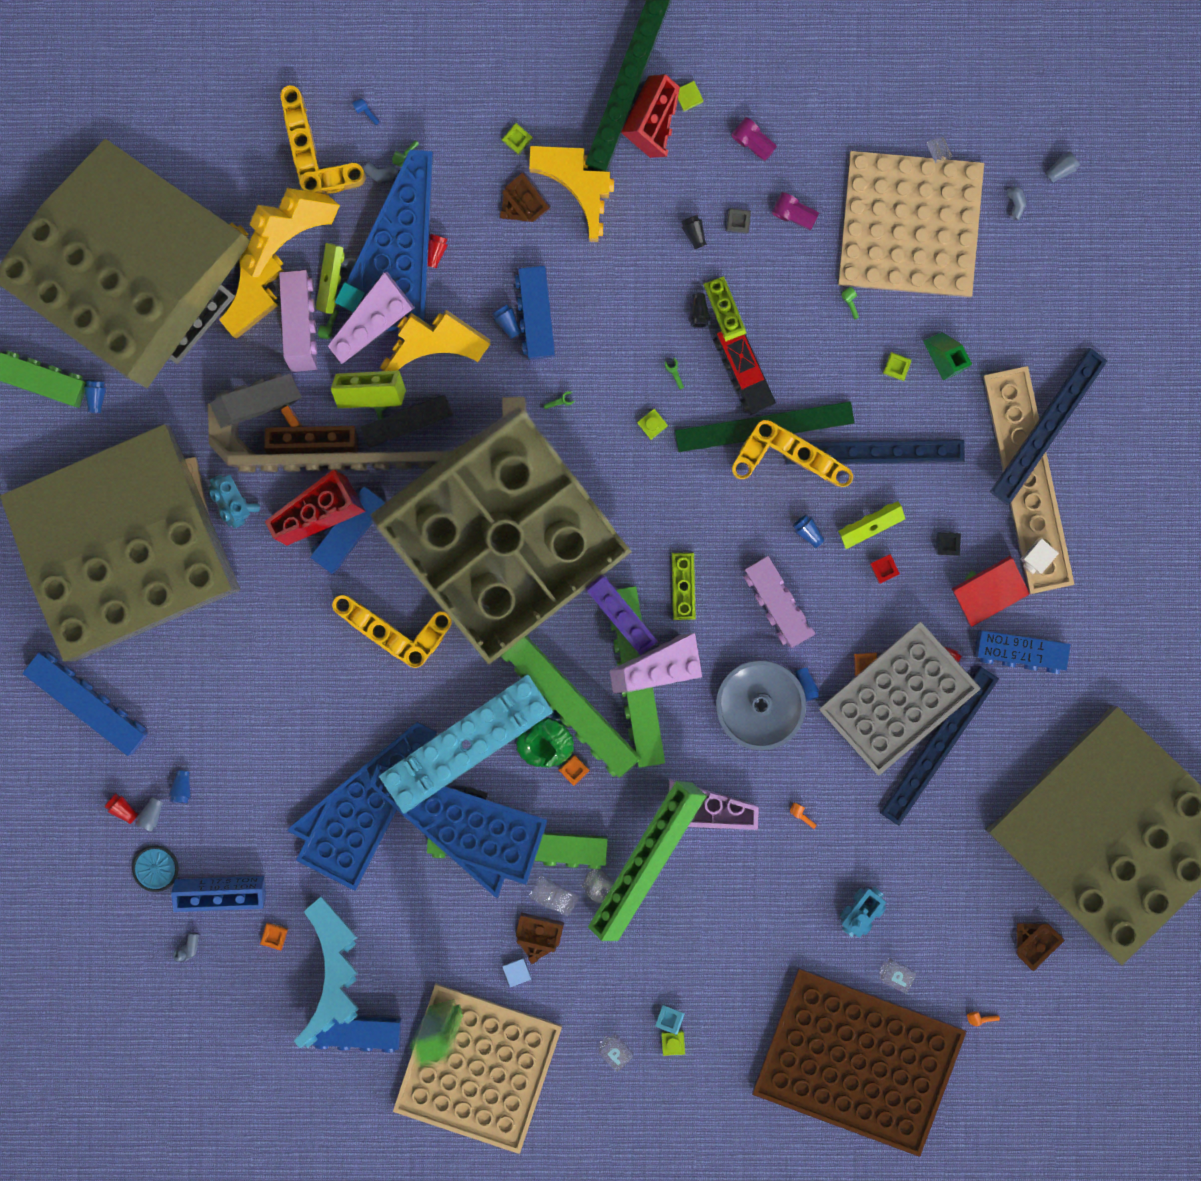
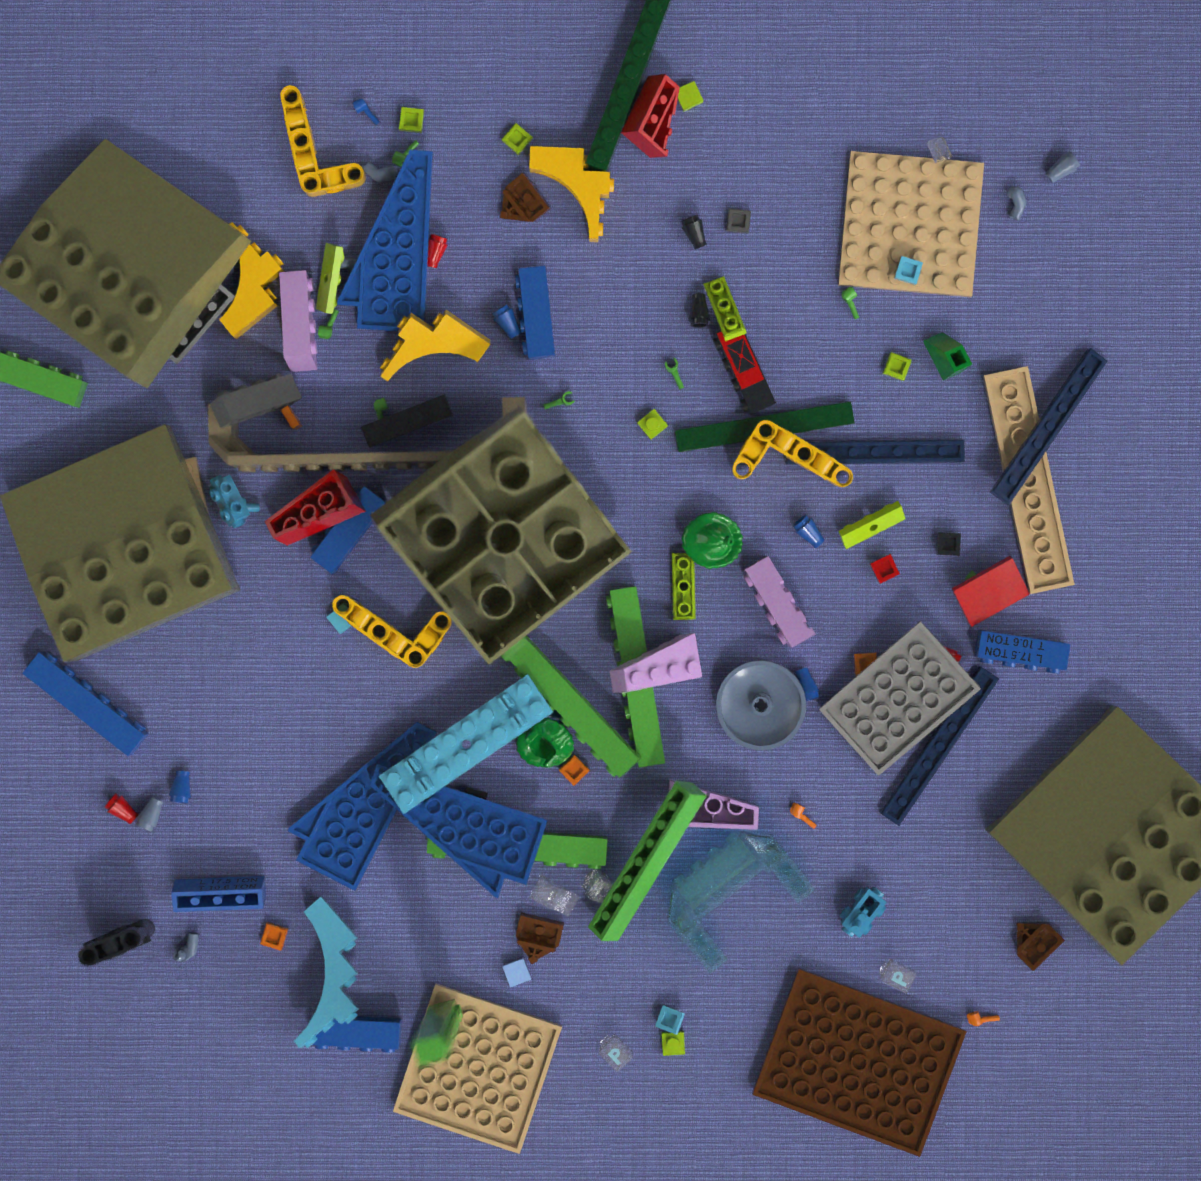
(95, 394): blue cone -> none
(116, 942): none -> black connector
(155, 868): dark azure wheel -> none
(275, 226): yellow arch -> none
(311, 440): reddish brown brick -> none
(337, 621): none -> medium azure tile
(349, 297): teal tile -> none
(368, 389): lime brick -> none
(374, 315): lavender wedge -> none
(411, 120): none -> lime plate
(621, 614): dark purple plate -> none
(712, 540): none -> green piece
(721, 876): none -> clear light blue wedge
(749, 136): magenta piece -> none
(789, 209): magenta piece -> none
(908, 270): none -> medium azure plate
(1038, 557): white brick -> none

